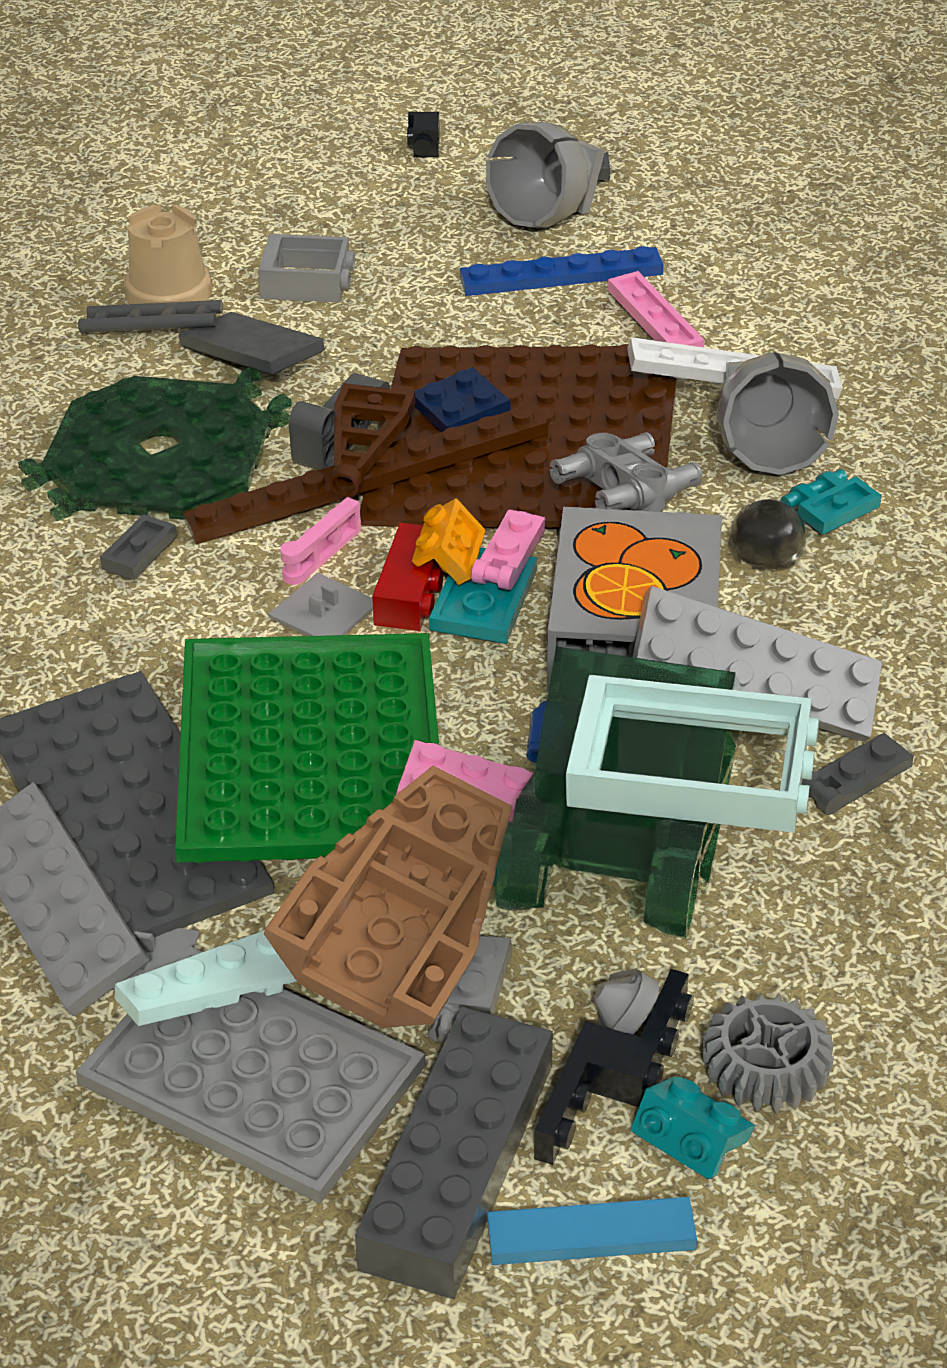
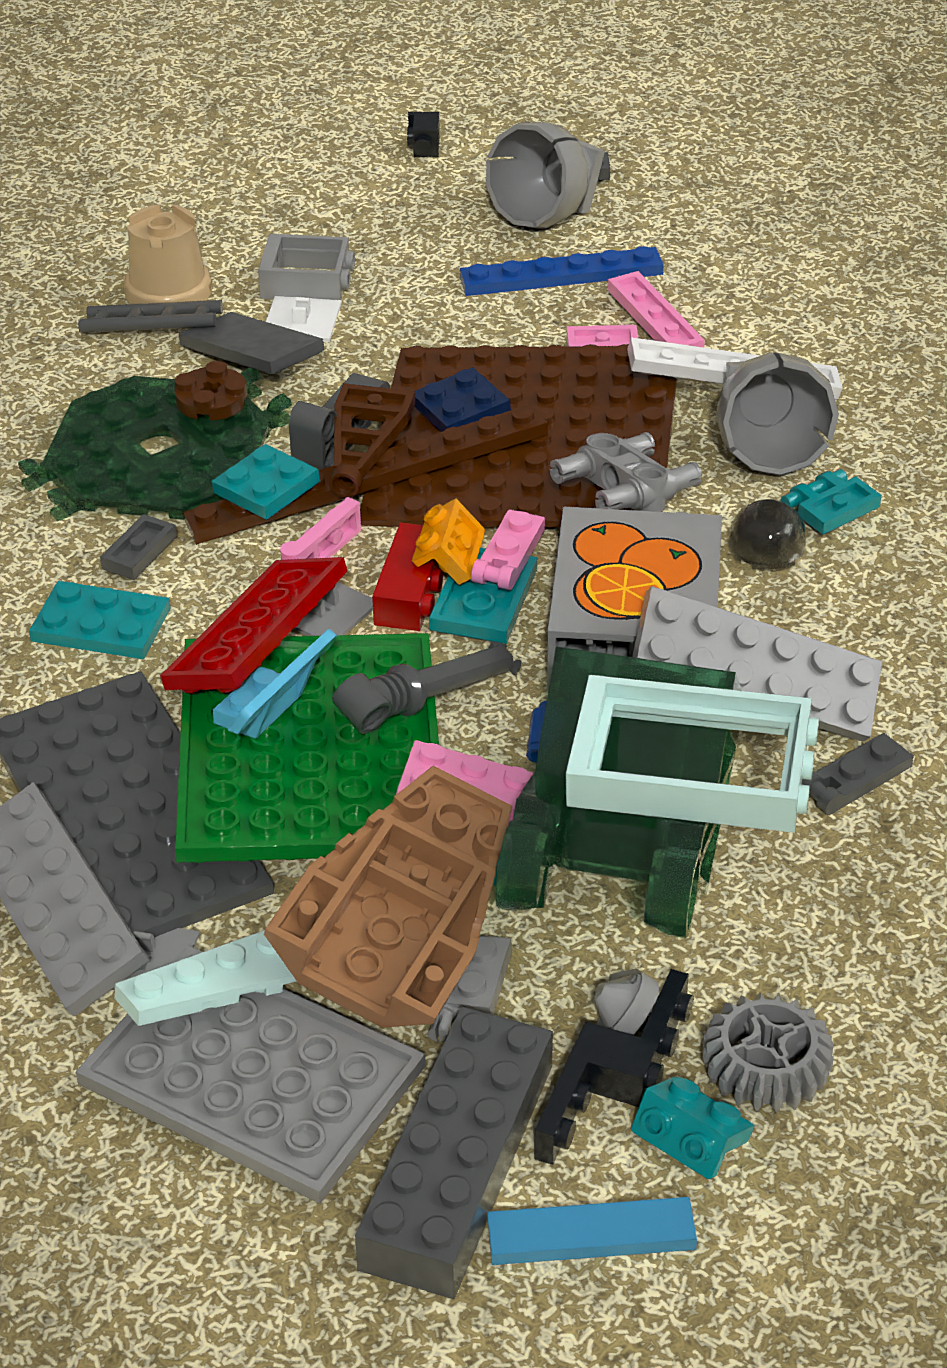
(100, 619): none -> teal plate
(211, 391): none -> reddish brown plate
(253, 625): none -> red plate
(266, 481): none -> teal plate
(269, 693): none -> medium azure plate
(305, 315): none -> white piece
(405, 689): none -> dark grey piece
(601, 335): none -> bright pink plate

